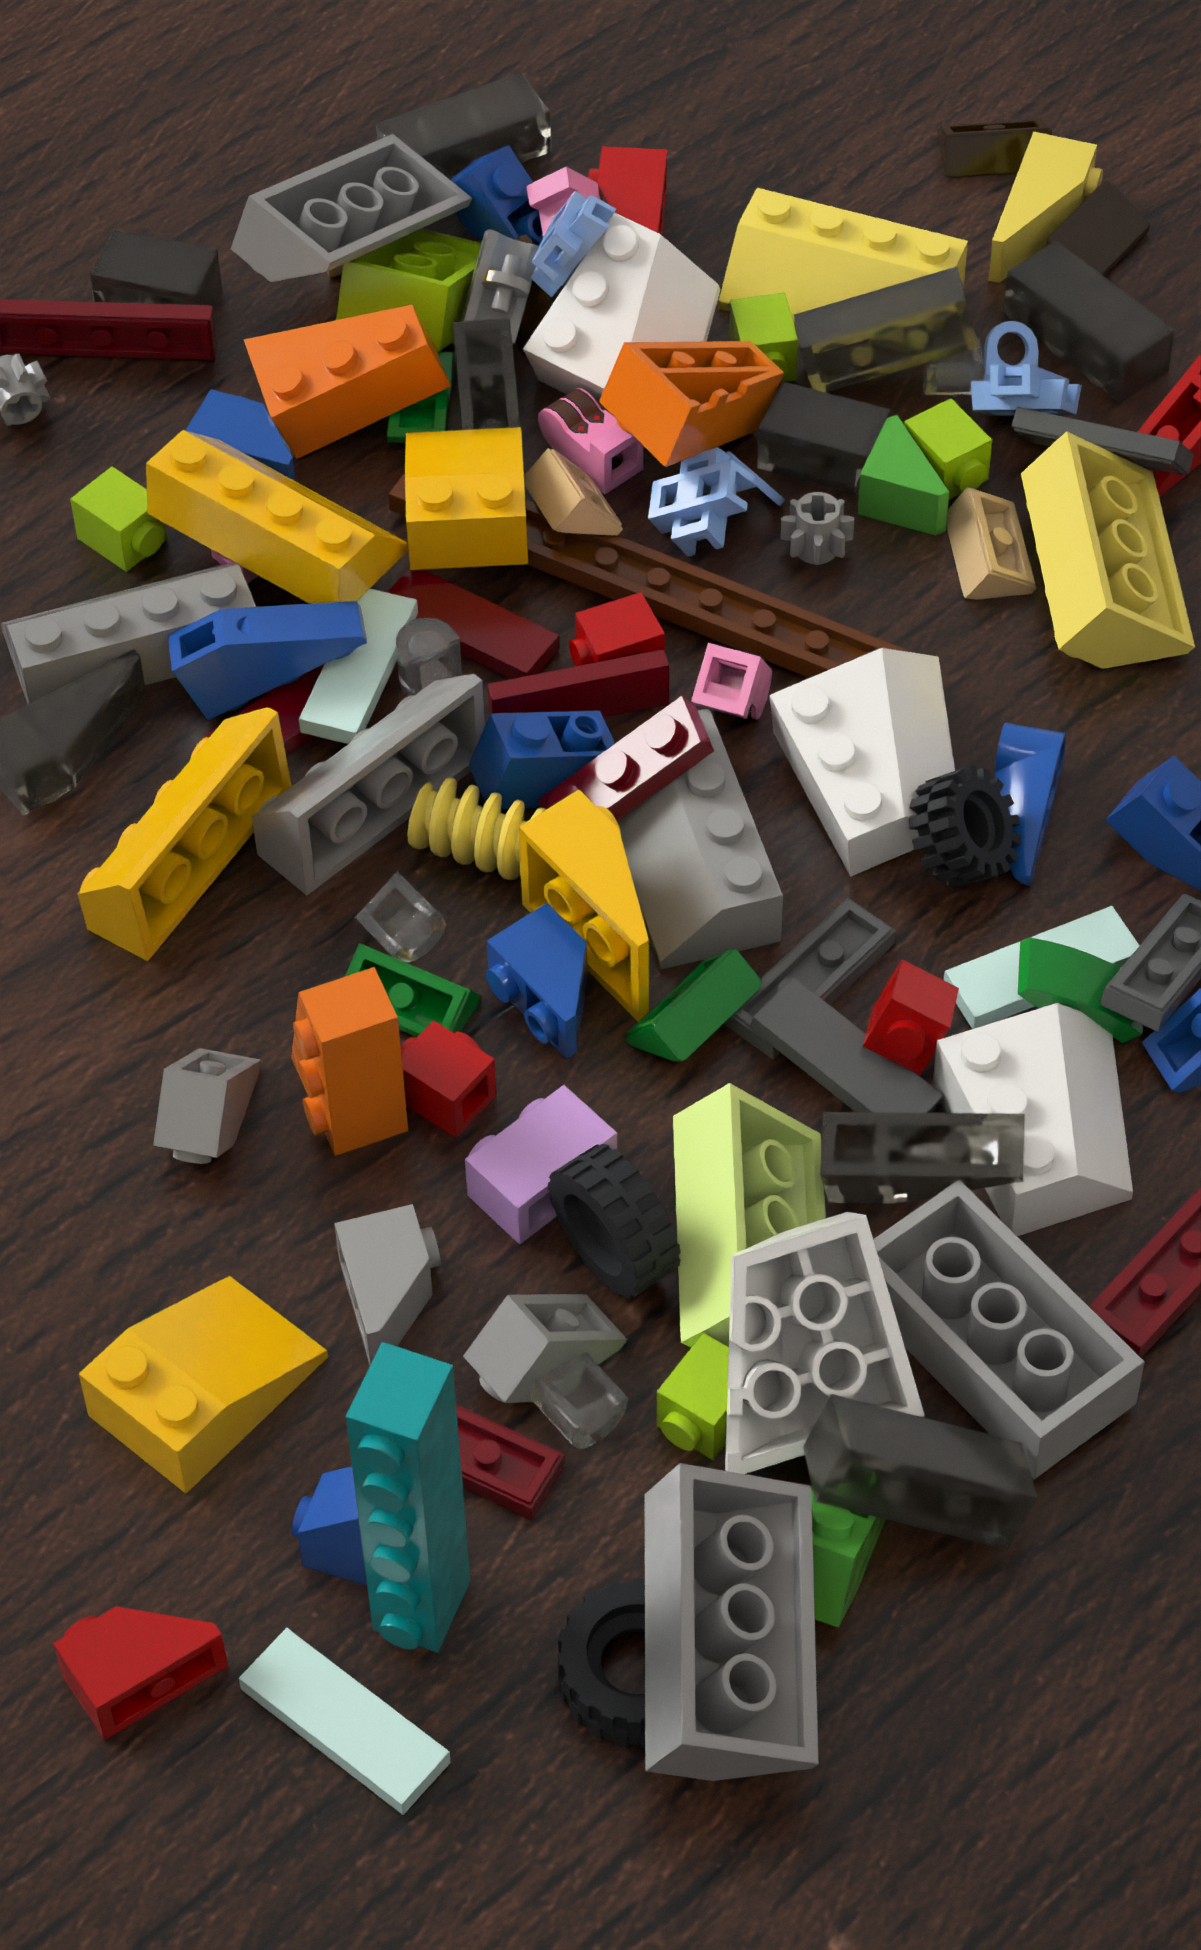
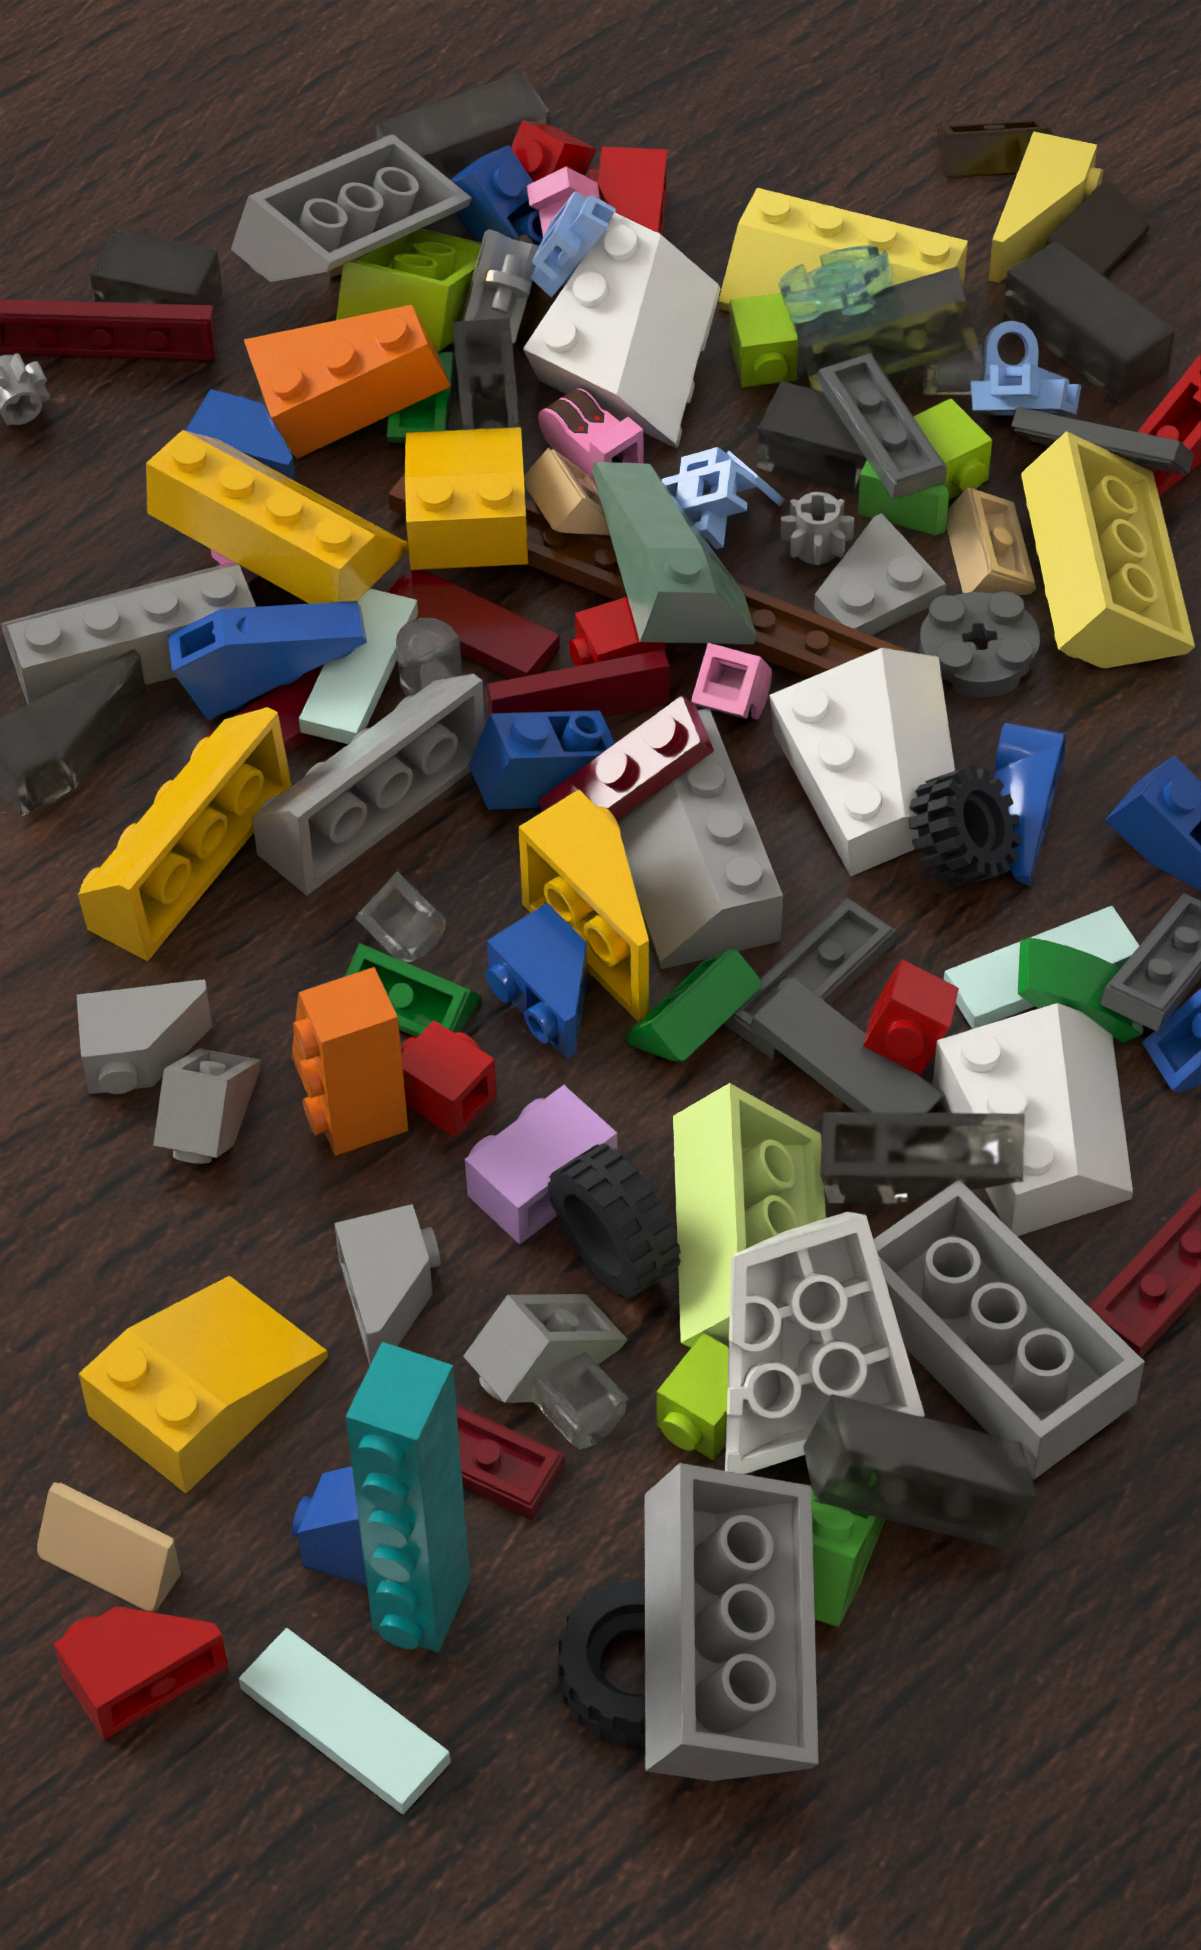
(107, 1548): none -> tan slope
(114, 519): lime brick -> none
(139, 1032): none -> light grey slope
(467, 828): light yellow piece -> none
(548, 149): none -> red brick
(666, 565): none -> sand green wedge
(689, 394): orange wedge -> none
(842, 282): none -> clear light blue plate
(878, 581): none -> light grey wing
(882, 426): none -> dark grey tile
(986, 616): none -> dark grey plate

